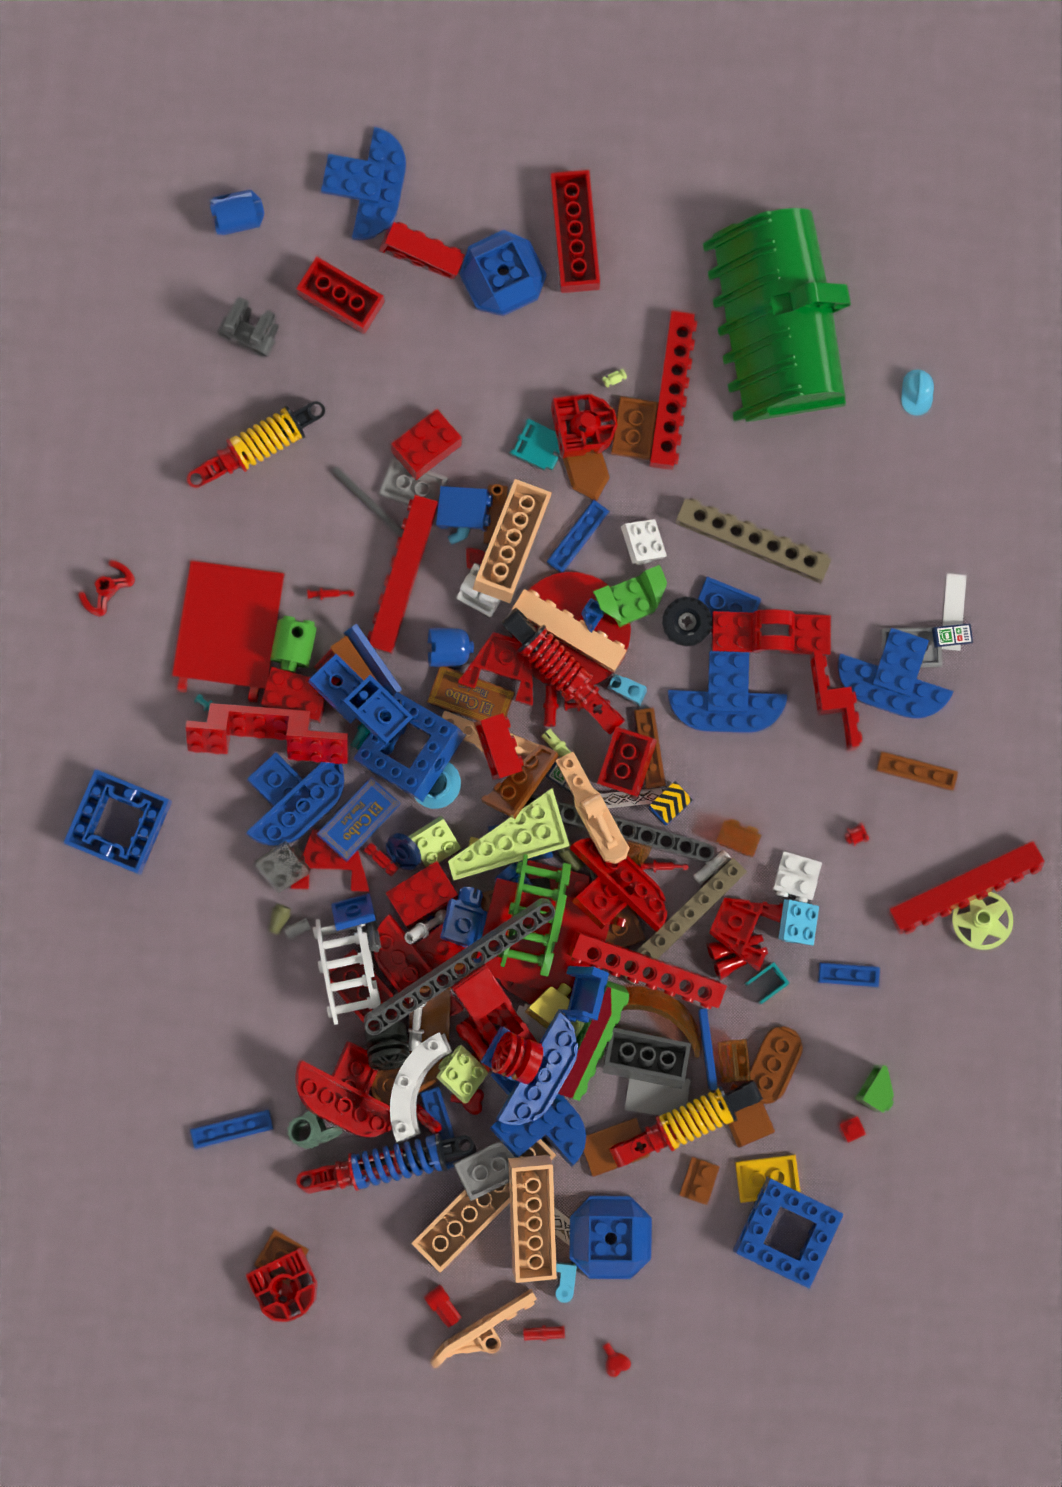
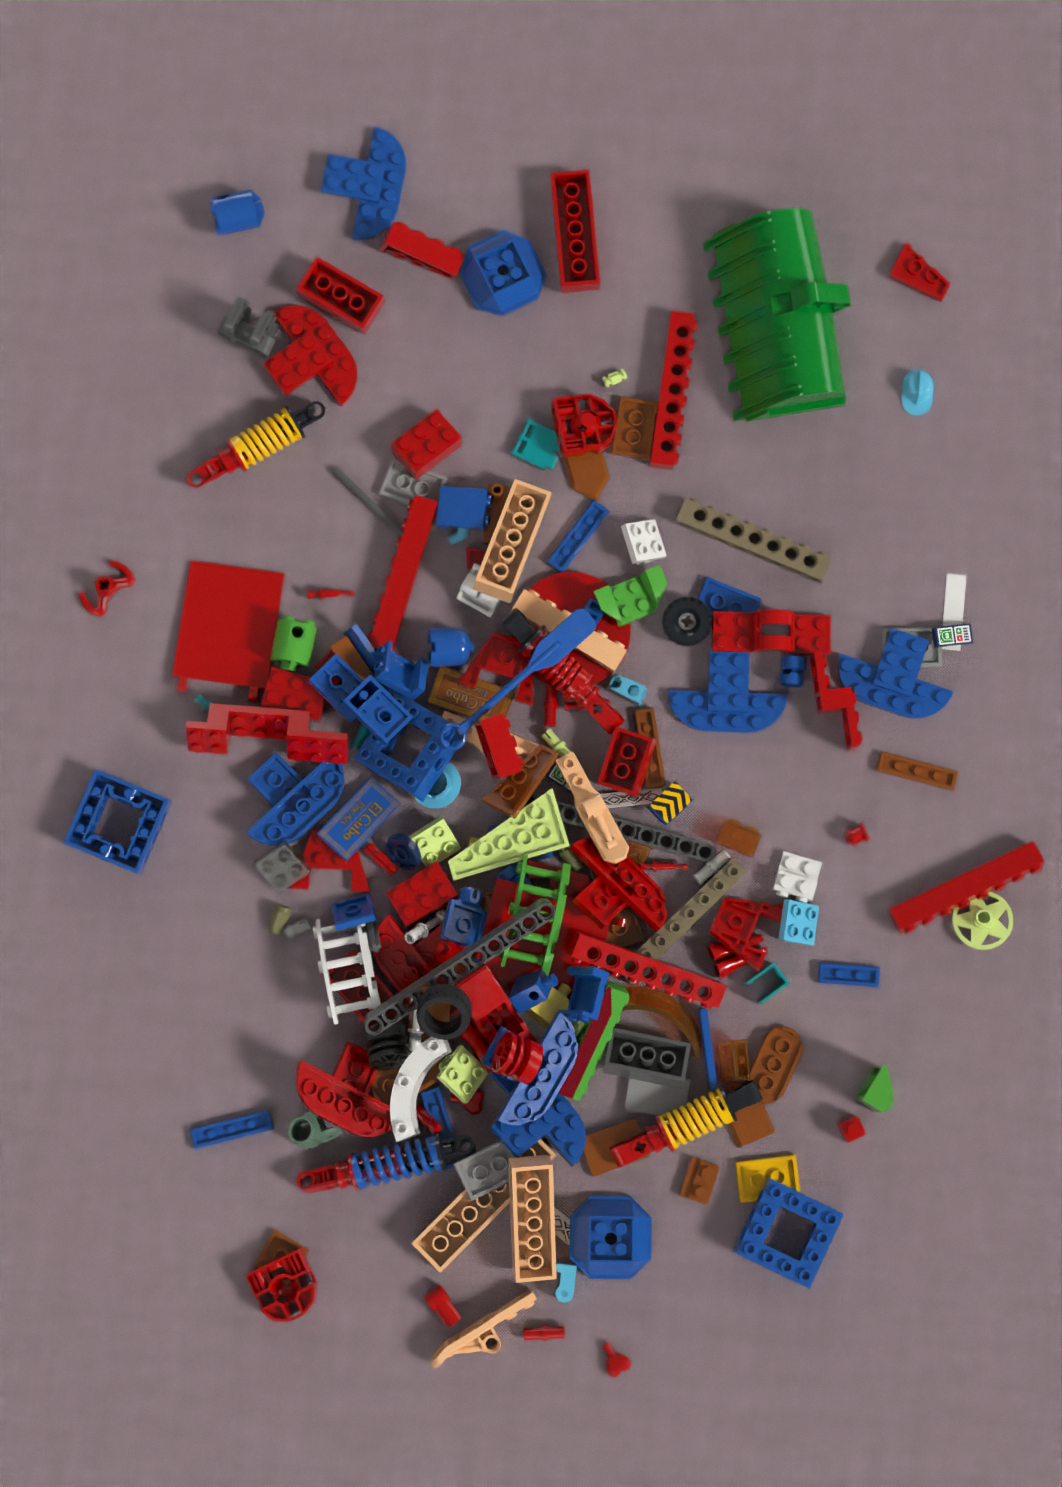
(313, 352): none -> red plate
(399, 672): none -> blue panel
(448, 994): none -> black tyre
(531, 989): none -> blue torso
(546, 654): none -> blue piece
(792, 671): none -> blue wheel
(917, 274): none -> red wing

